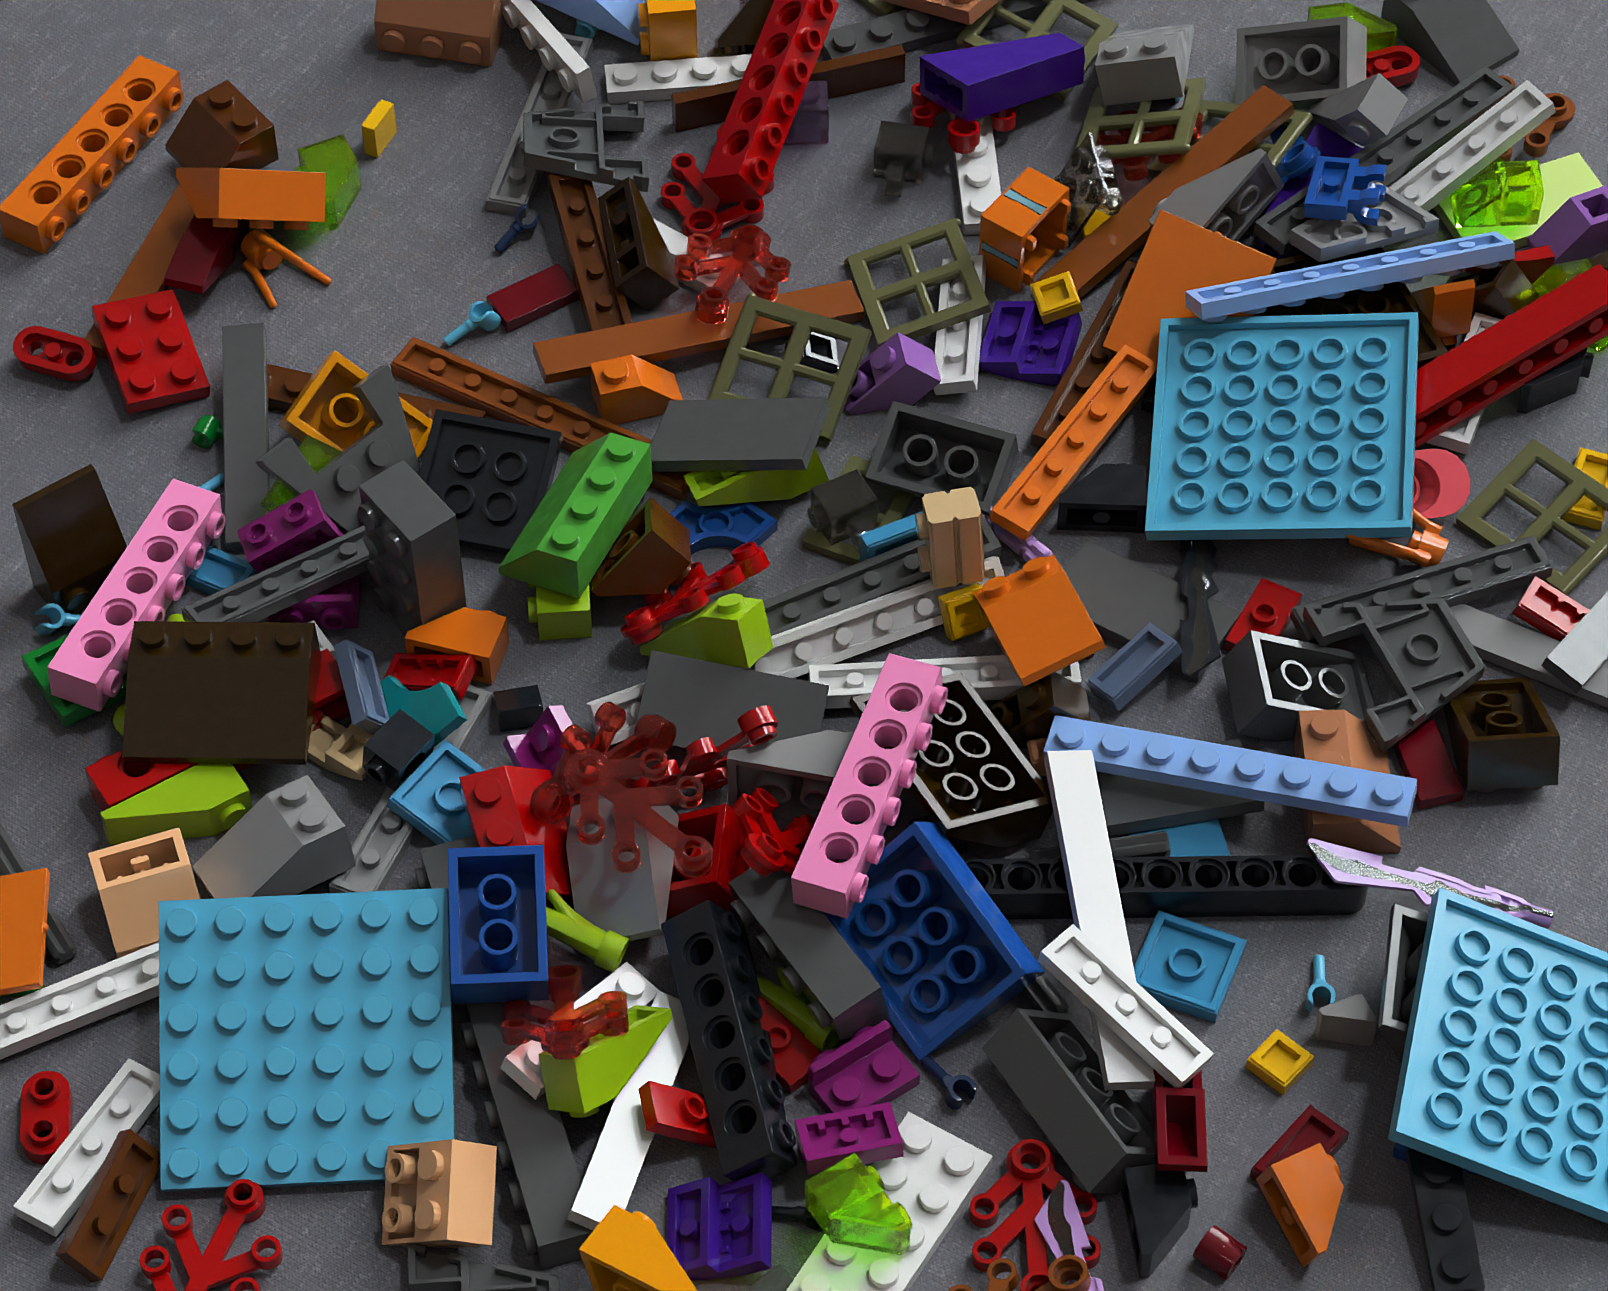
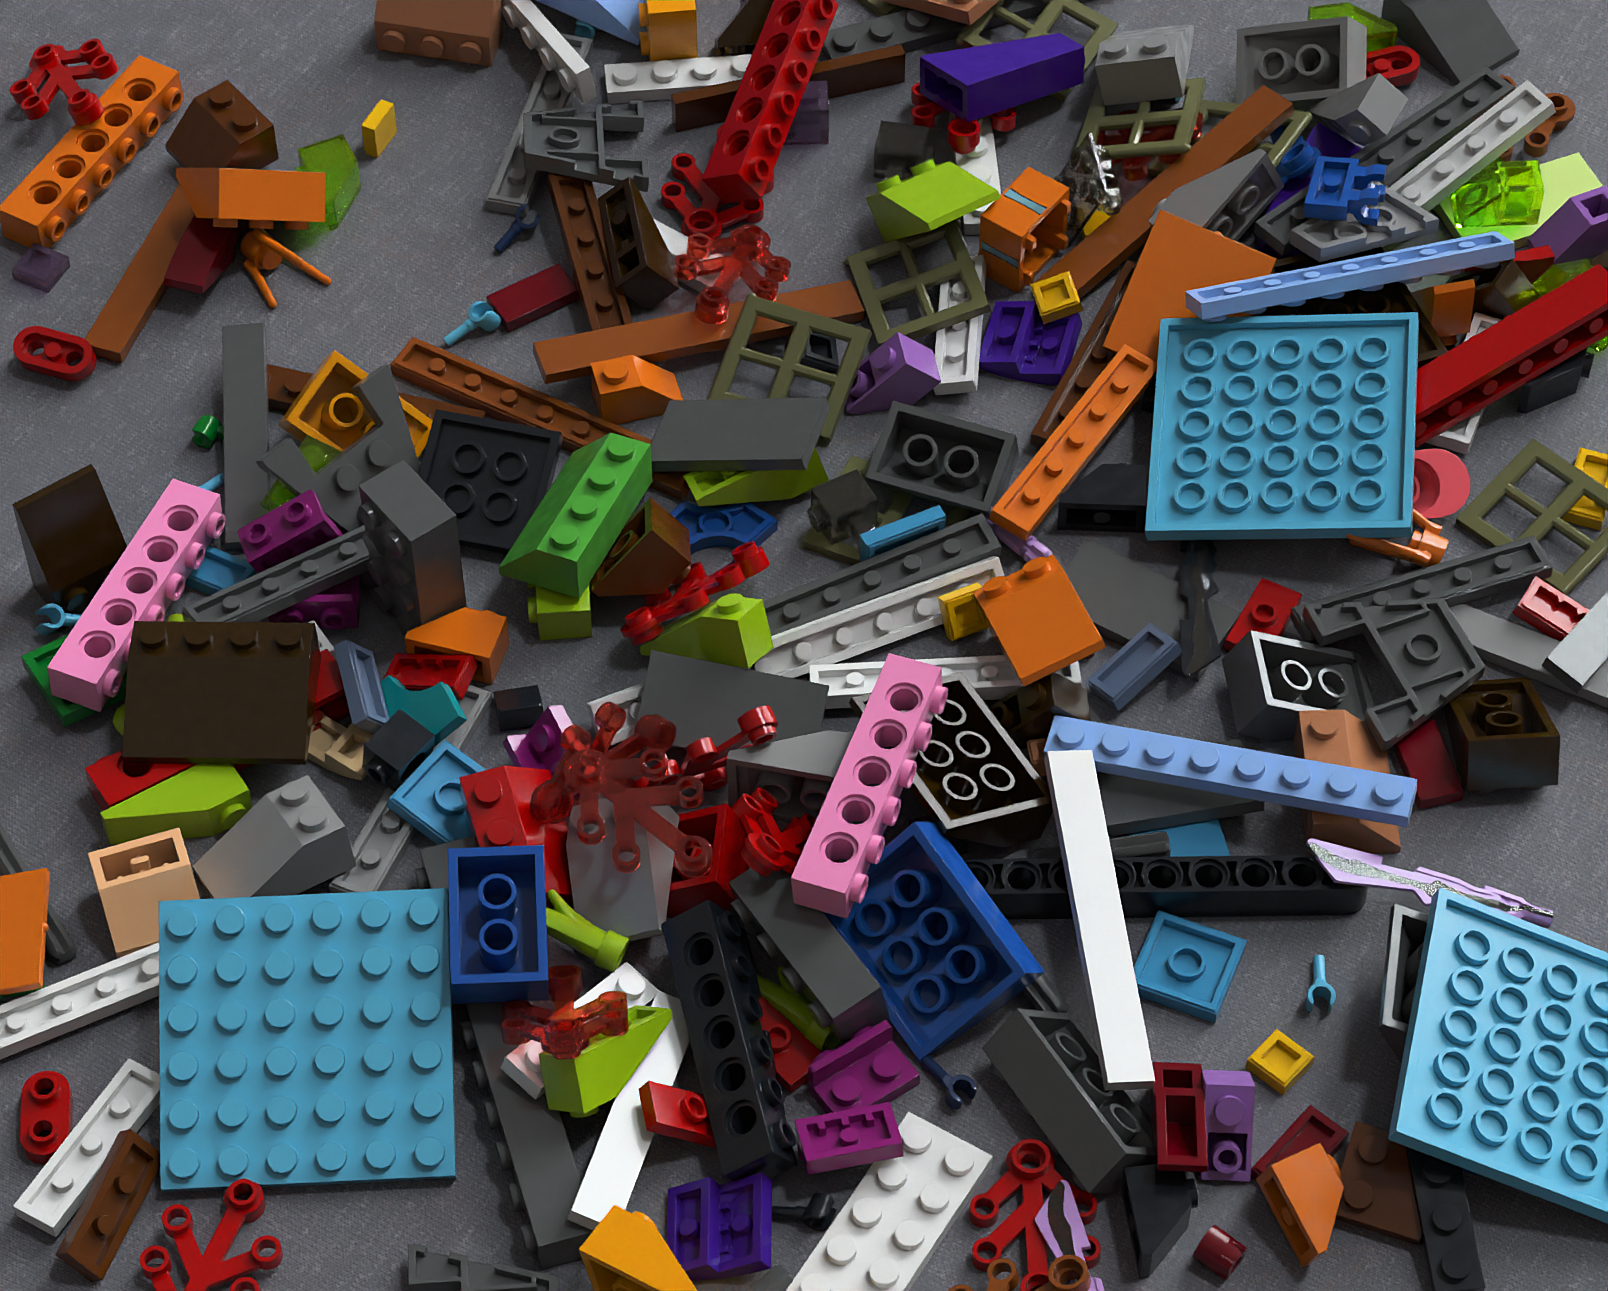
(40, 268): none -> clear purple tile
(51, 64): none -> red plant
(150, 351): red plate -> none
(439, 1194): light nougat slope -> none
(855, 1210): clear neon green slope -> none
(927, 199): none -> lime slope
(952, 537): tan brick -> none
(1125, 1007): white plate -> none
(1228, 1124): none -> medium lavender slope
(1347, 1022): light grey slope -> none
(1378, 1186): none -> reddish brown wing

